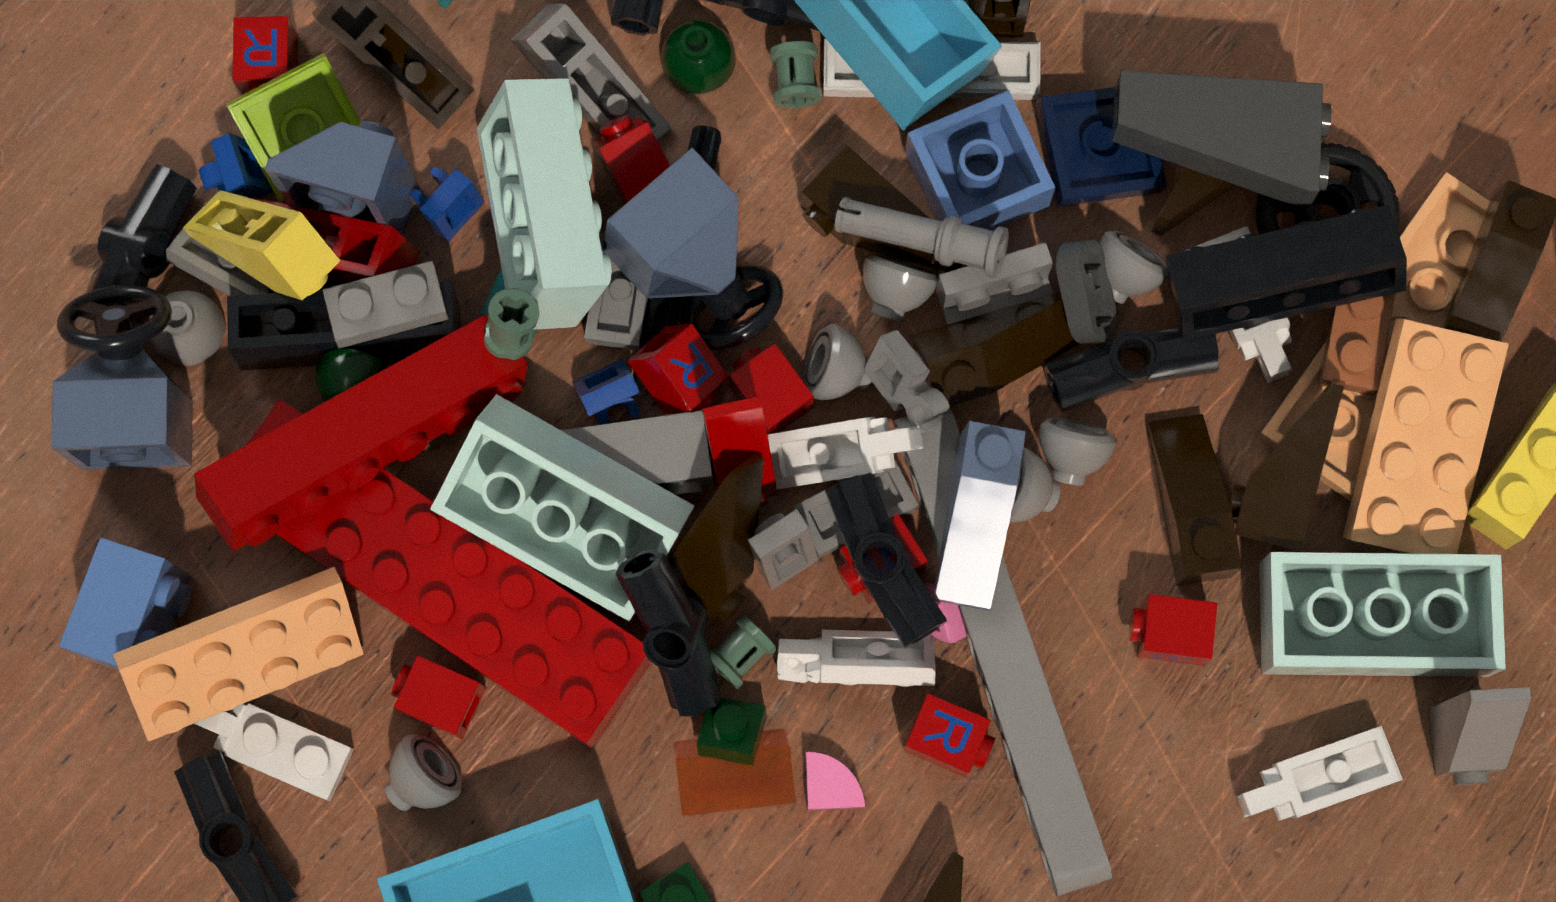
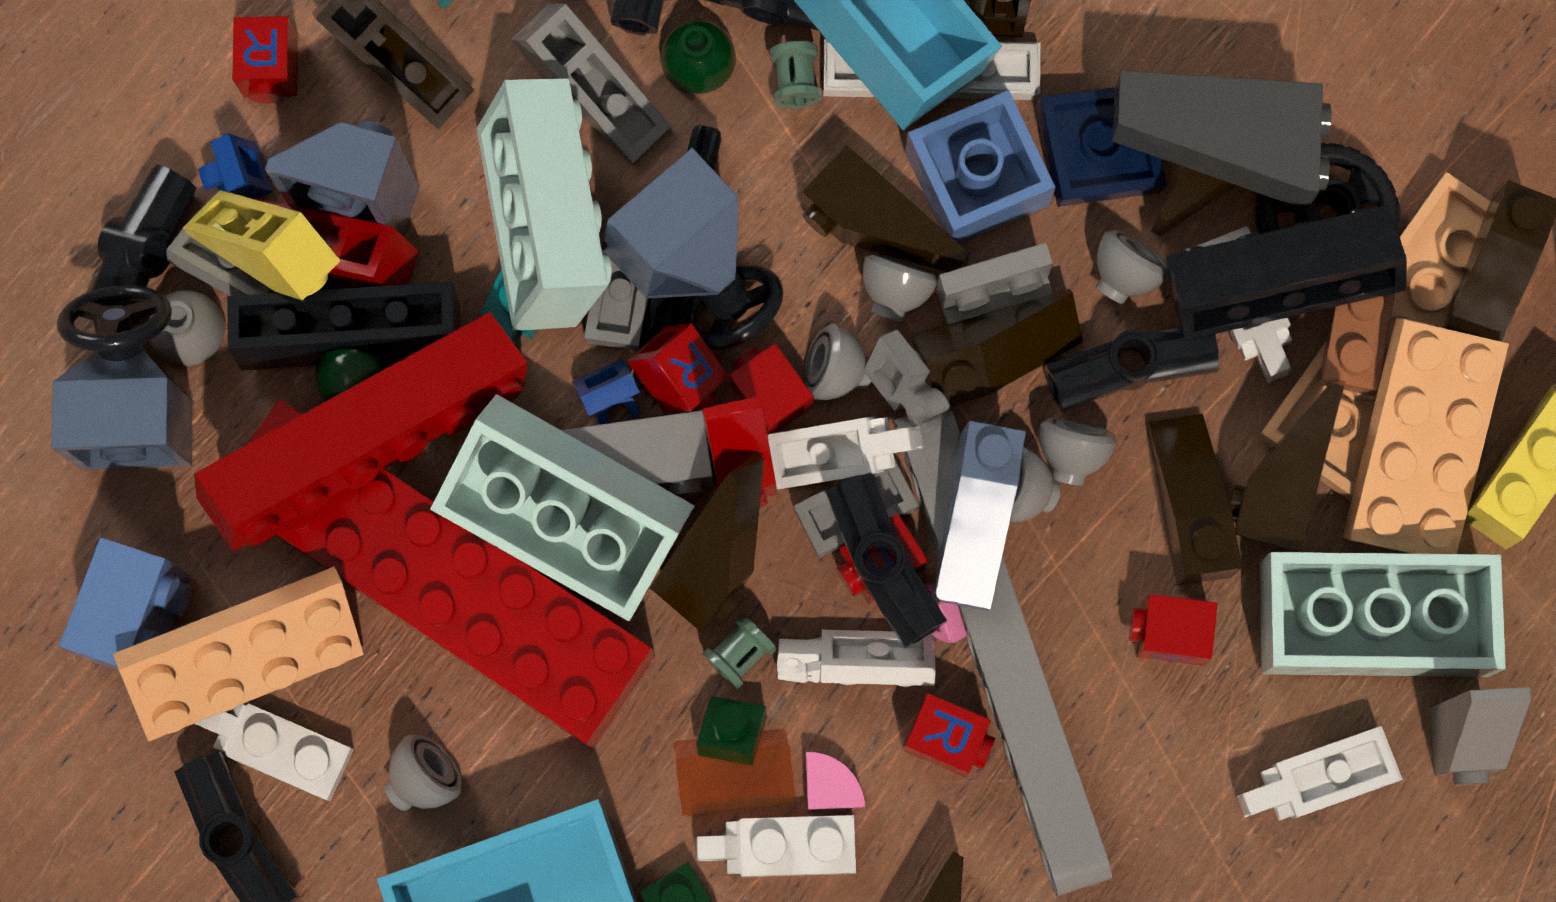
(291, 110): lime tile -> none
(385, 304): light grey plate -> none
(437, 696): red brick -> none
(450, 204): blue tile -> none
(510, 323): sand green bush -> none
(630, 155): red brick -> none
(673, 631): black piece -> none
(782, 548): light grey plate -> none
(784, 846): none -> white hinge
(946, 239): light grey pin -> none
(1086, 291): dark grey beam -> none

